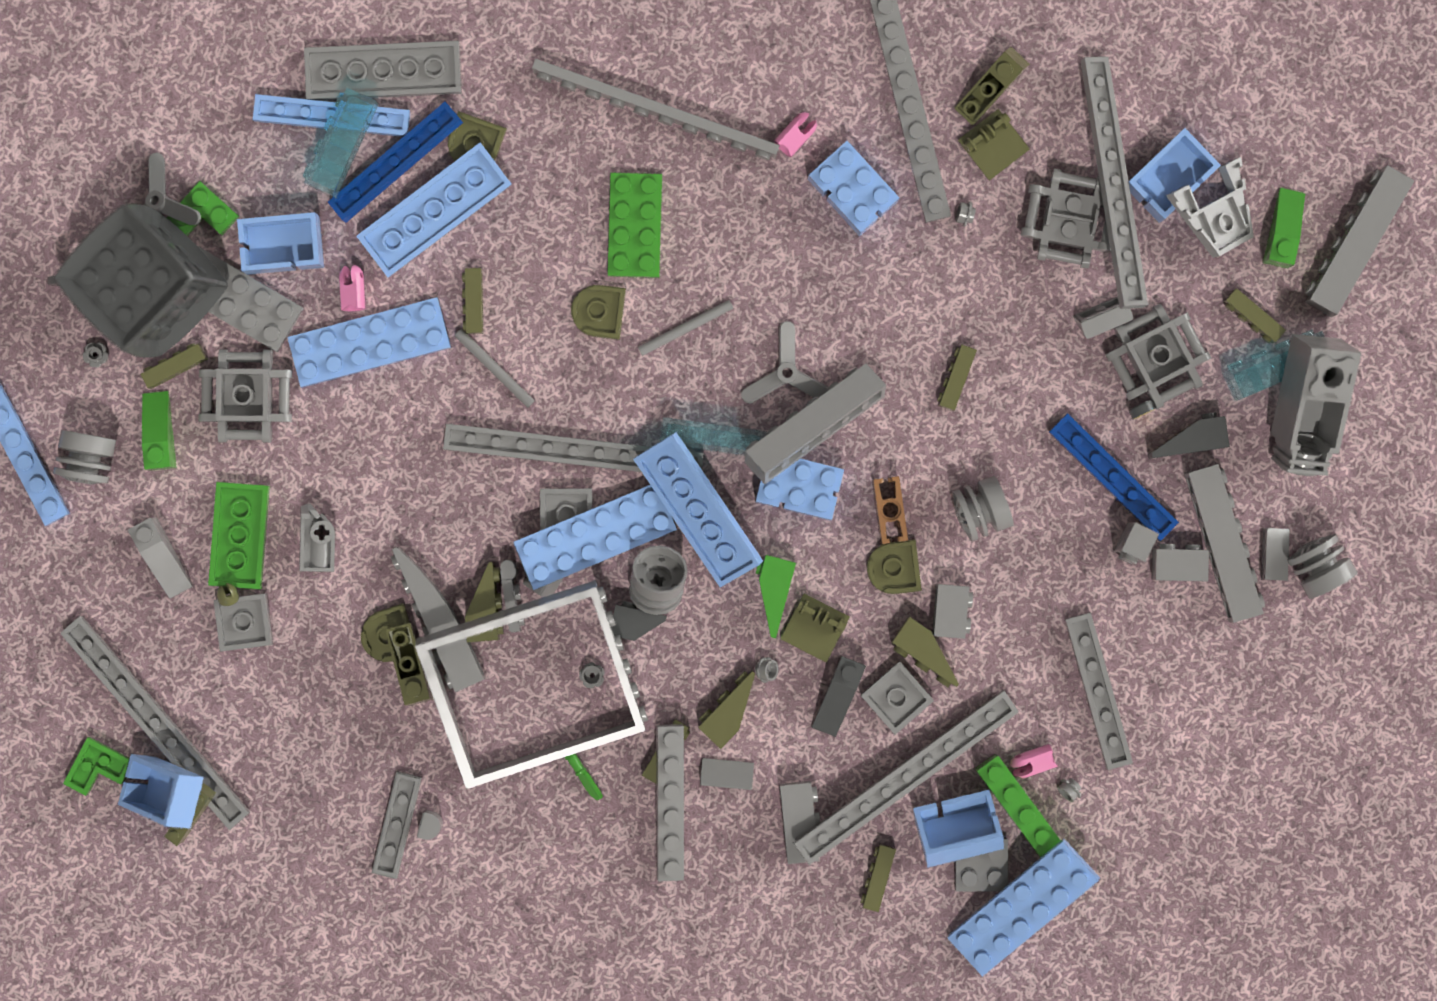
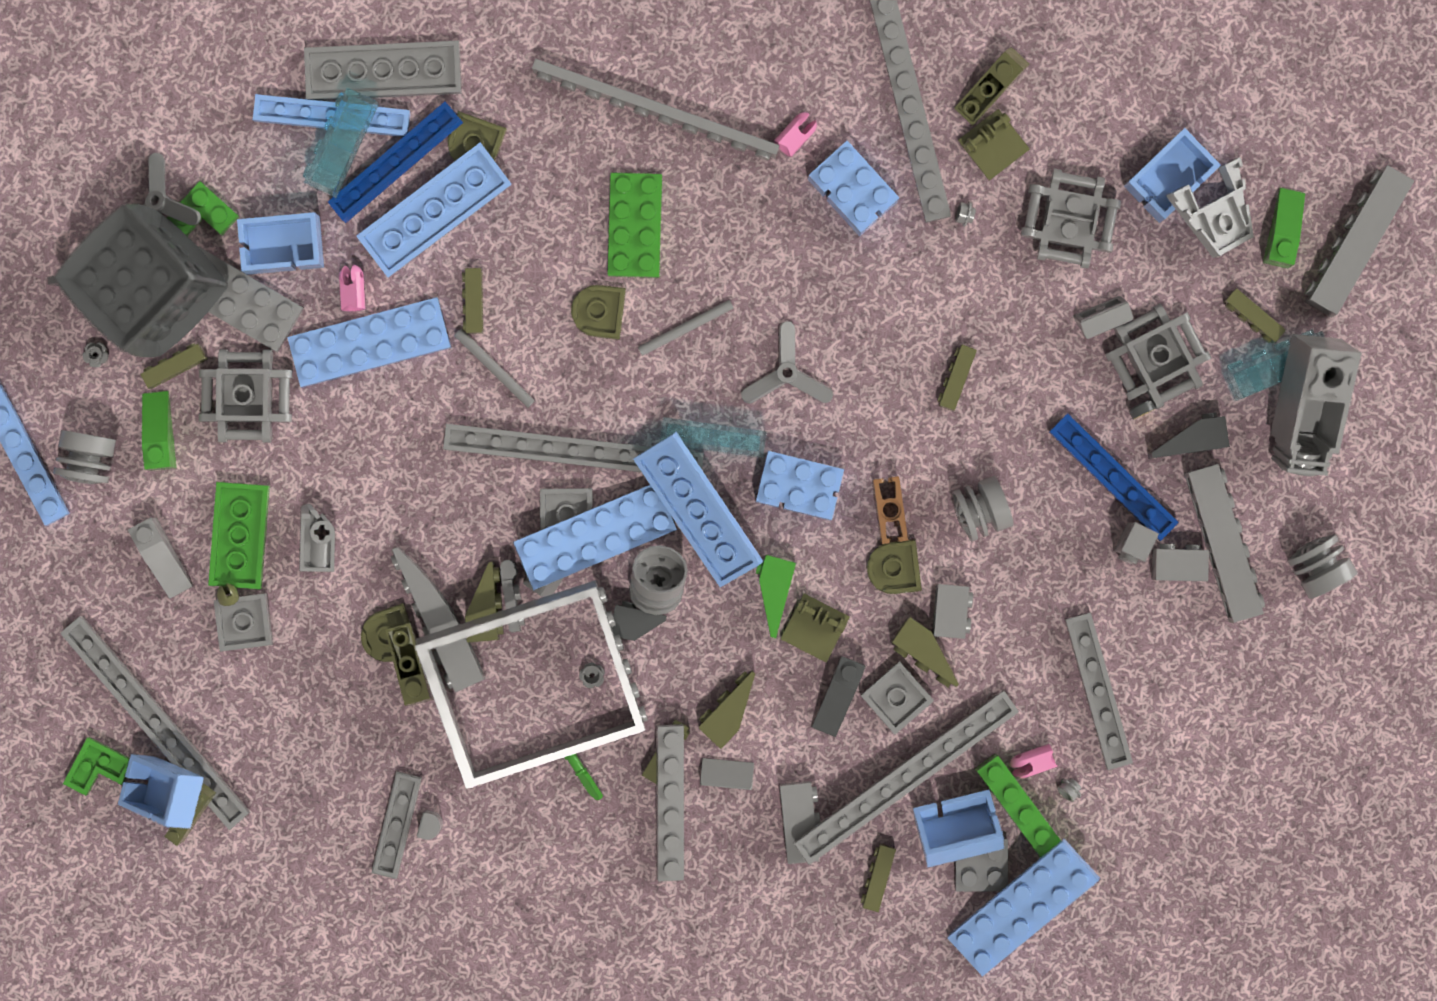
(766, 669): light grey plate -> none
(814, 423): light grey brick -> none
(1114, 183): light grey plate -> none
(1275, 554): light grey slope -> none

